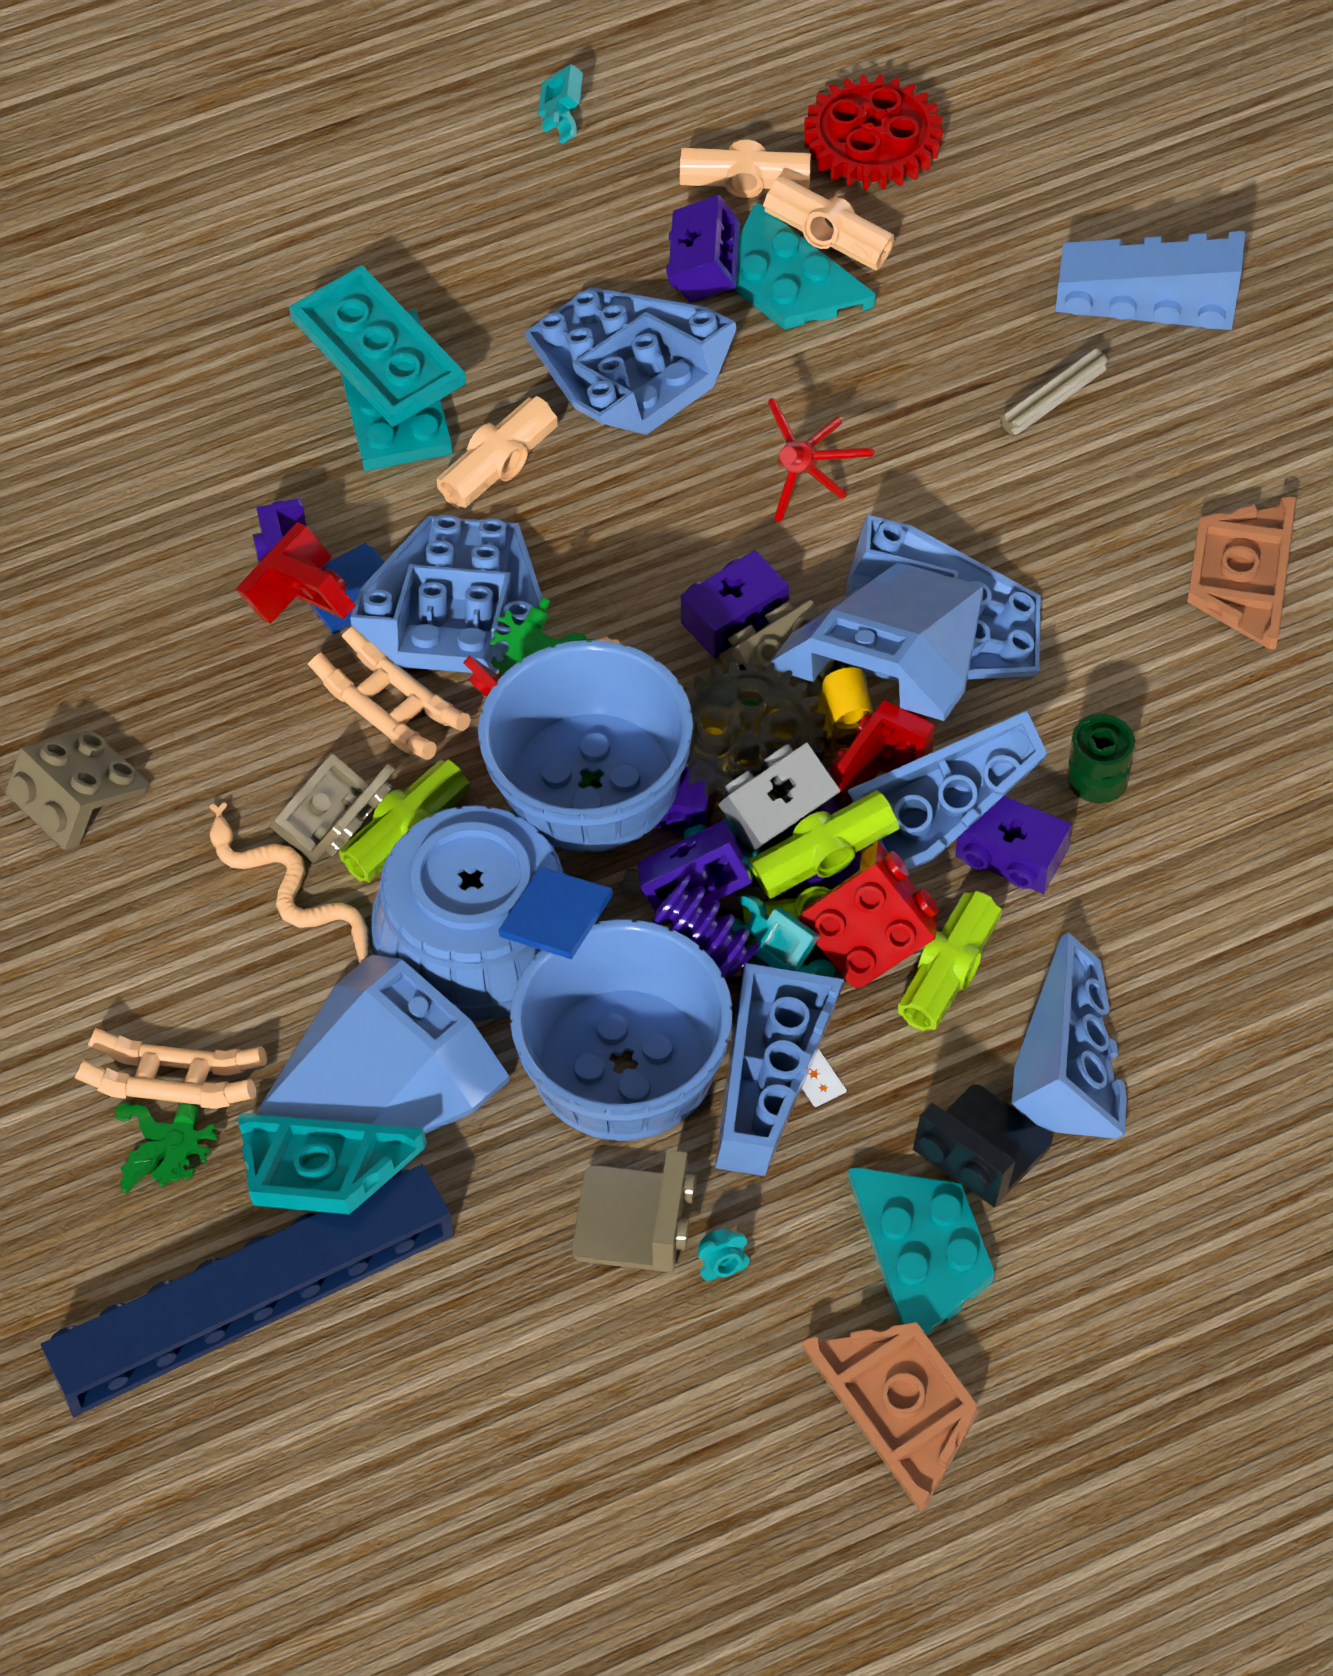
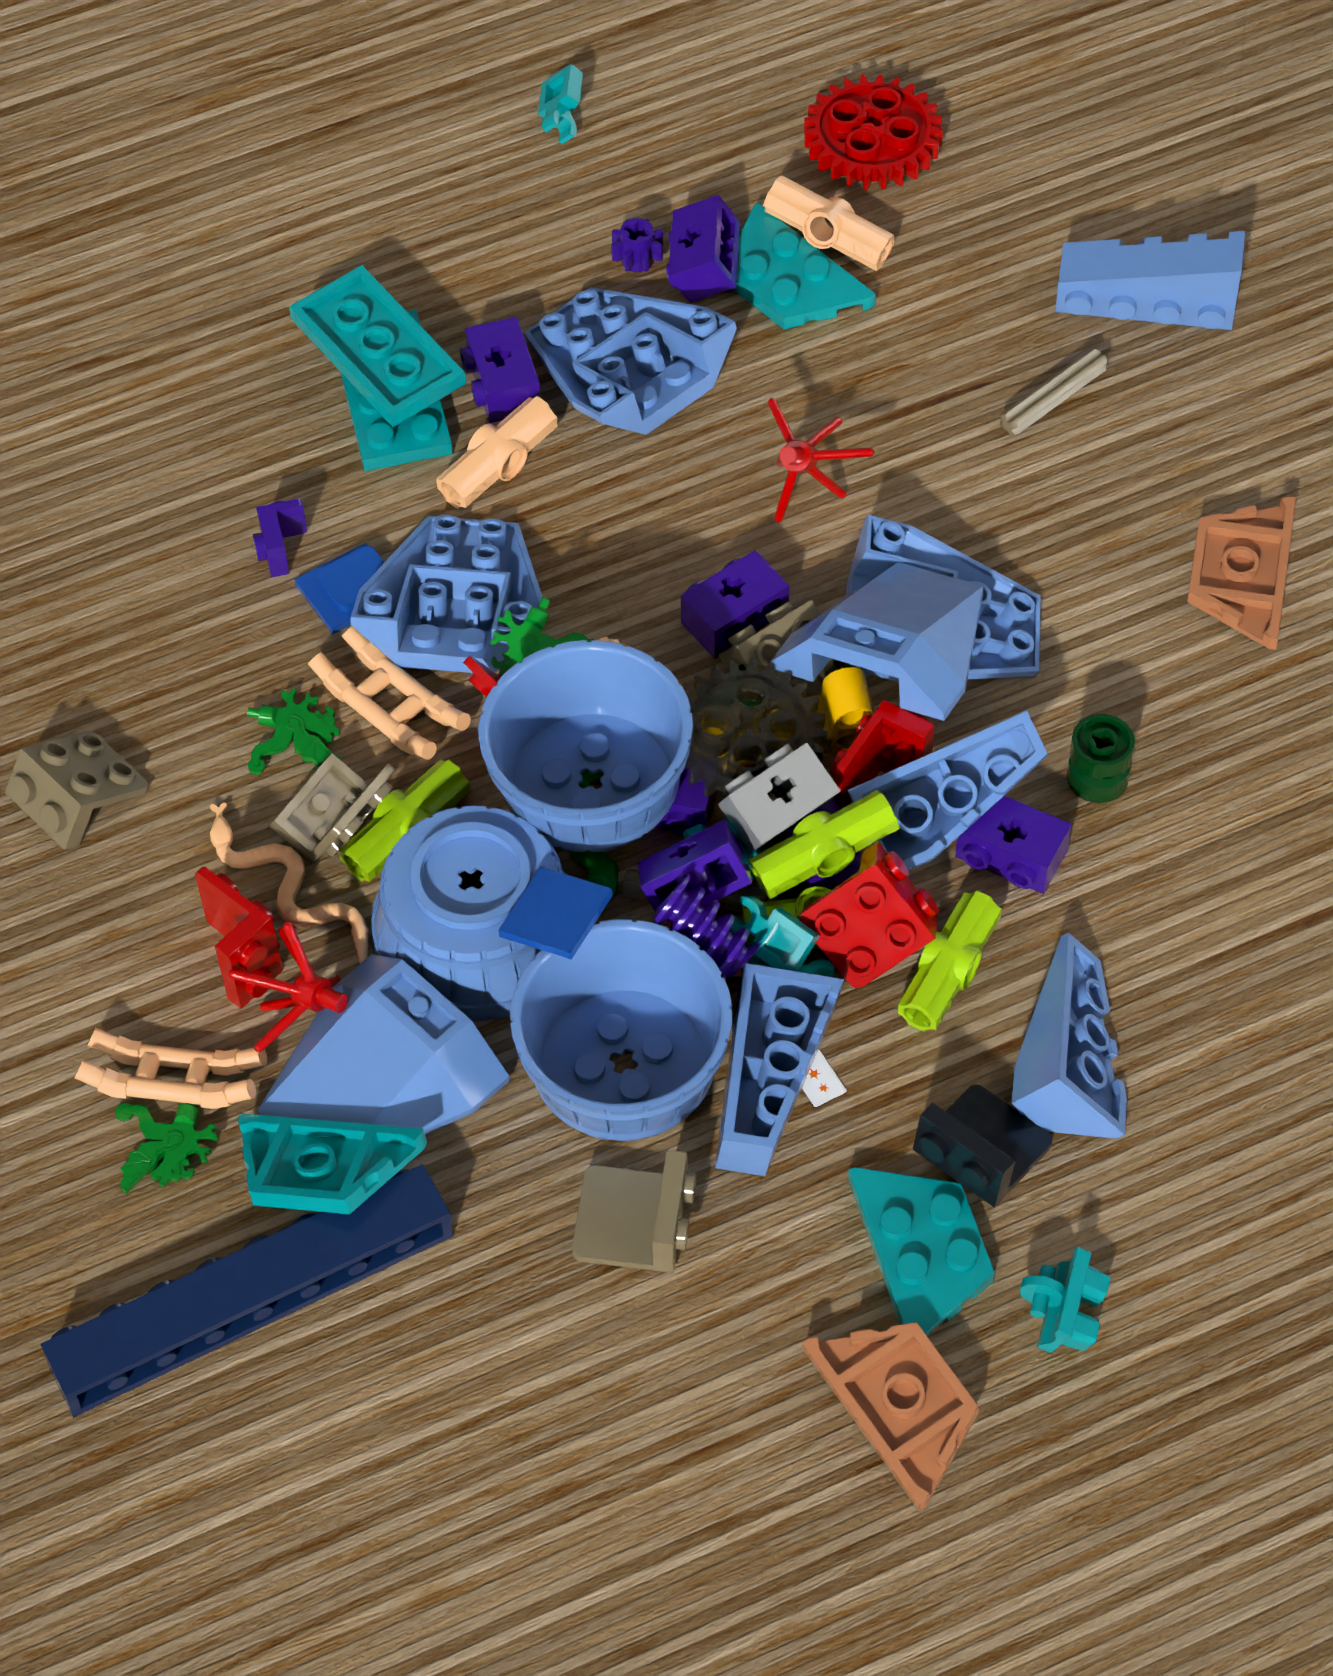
(248, 934): none -> red bracket
(294, 723): none -> green piece
(295, 571): red bracket -> none
(306, 992): none -> red plant
(500, 367): none -> dark purple brick
(600, 868): none -> green arm
(637, 245): none -> dark purple gear
(722, 1254): teal plate -> none
(743, 168): light nougat piece -> none
(1057, 1298): none -> teal hips

